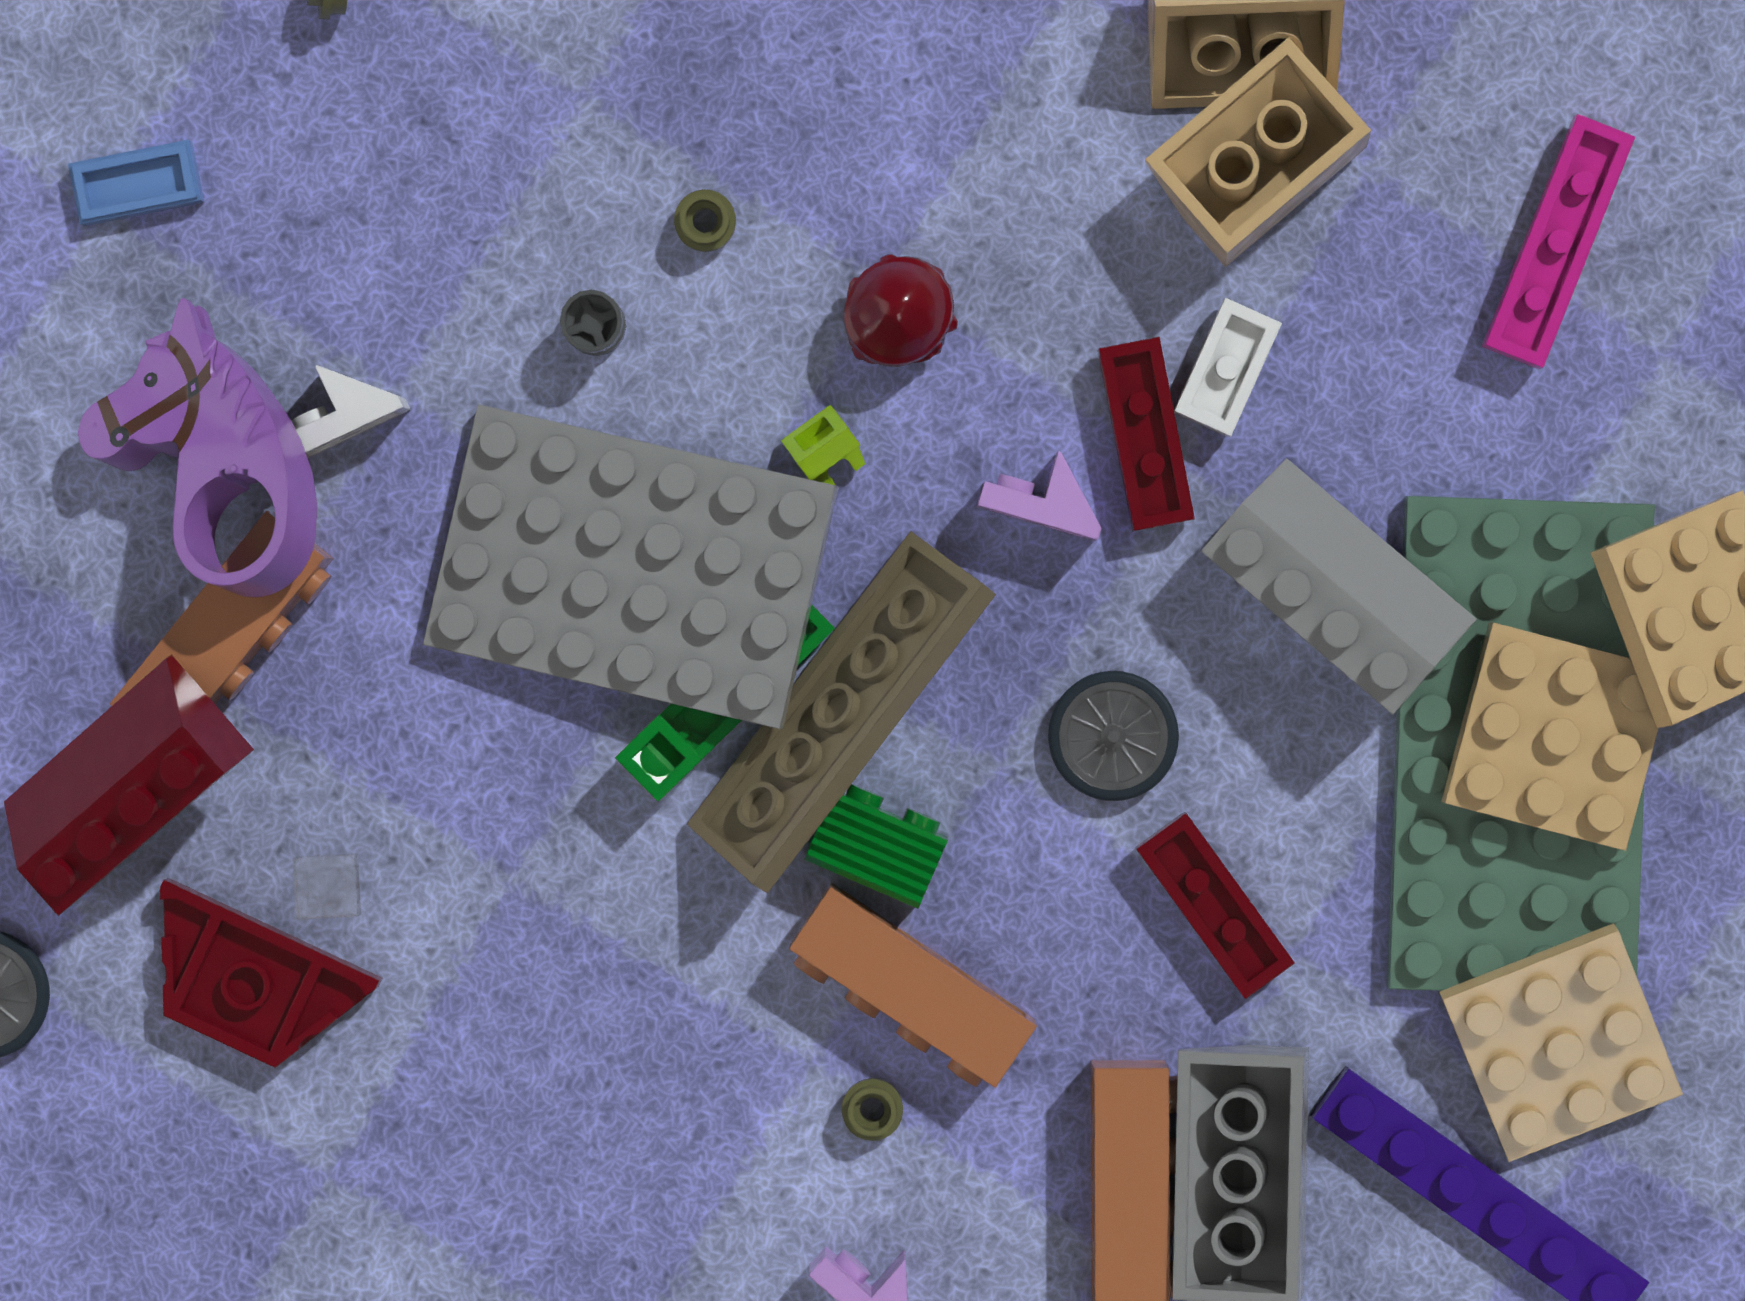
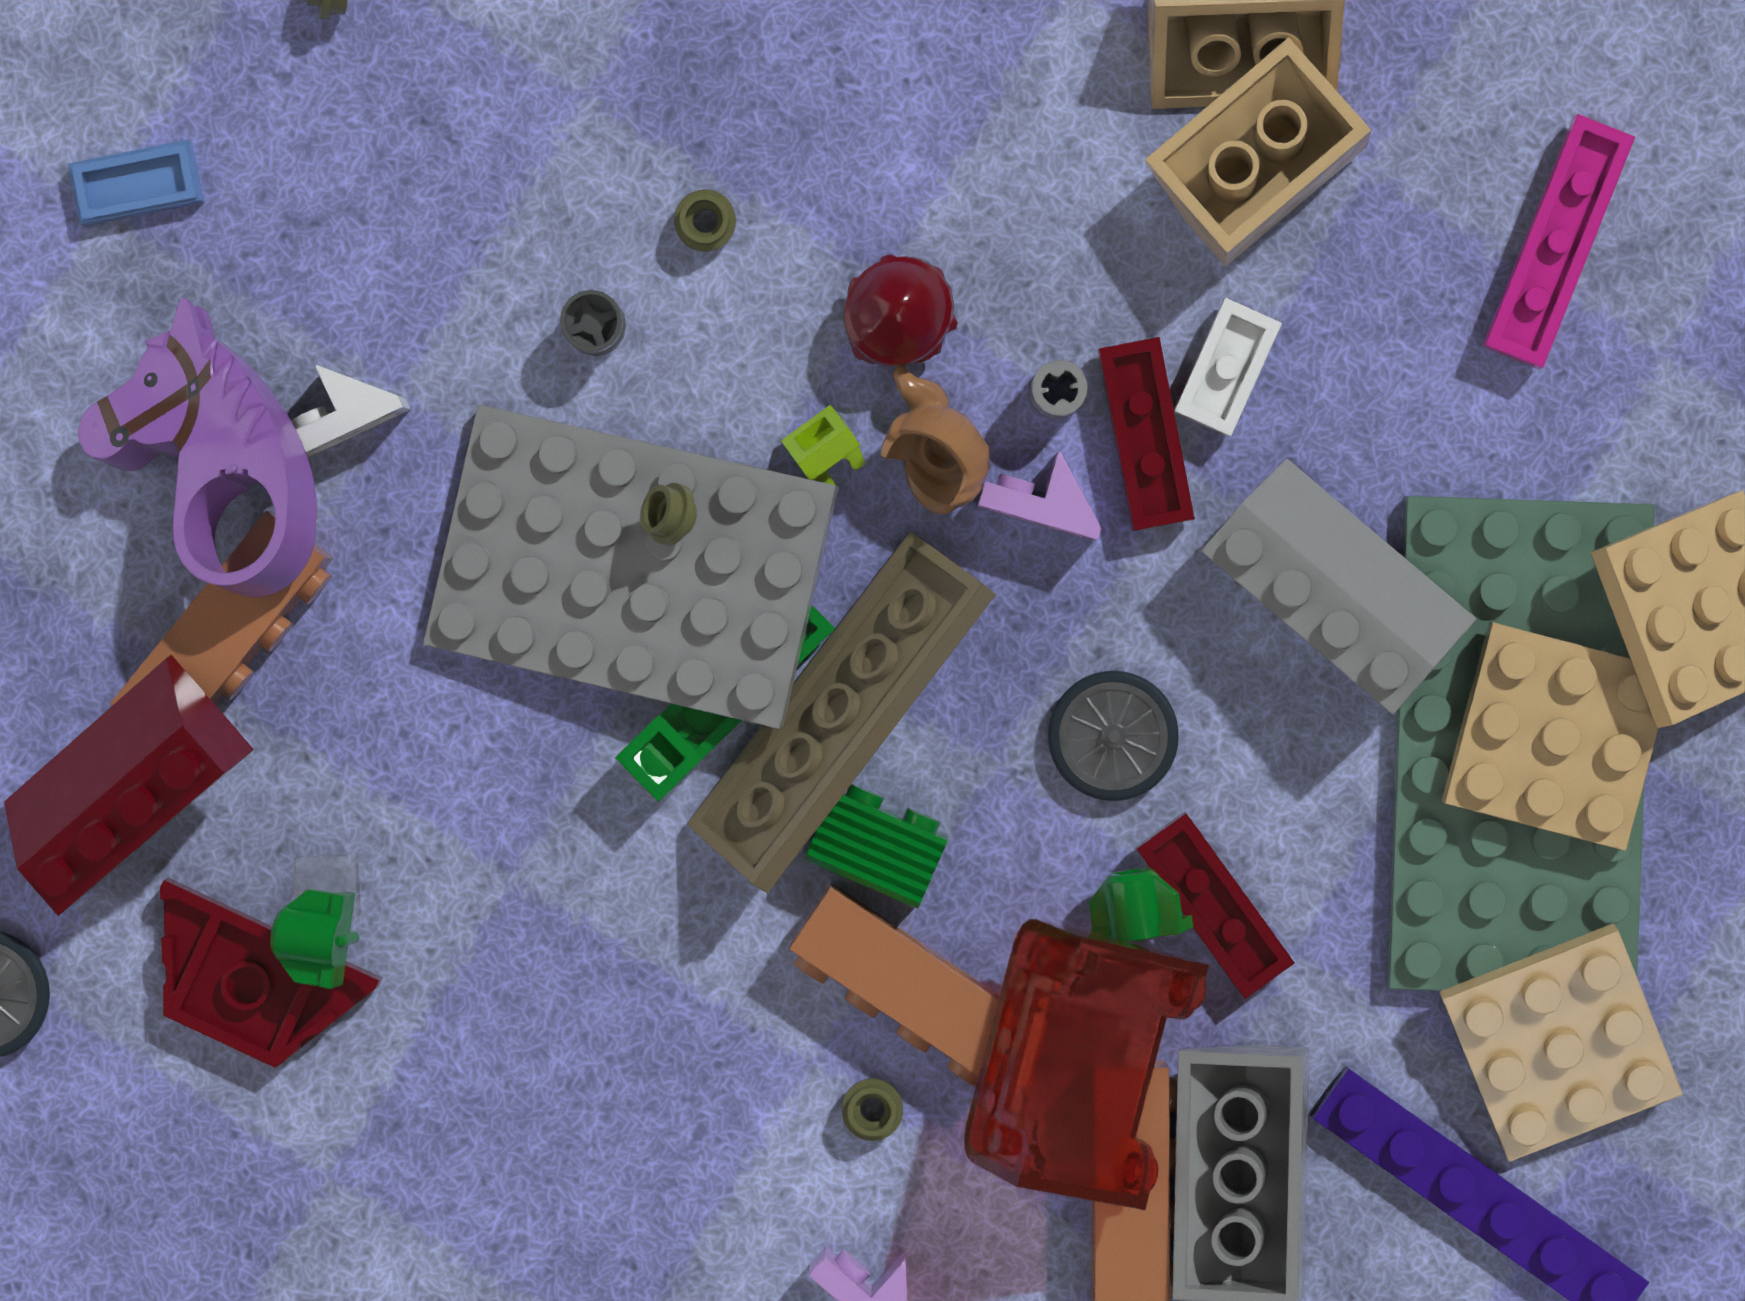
(314, 937): none -> green piece
(668, 513): none -> olive plate
(944, 433): none -> medium nougat hair
(1053, 371): none -> light grey gear
(1076, 1063): none -> clear red windscreen
(1137, 907): none -> green piece

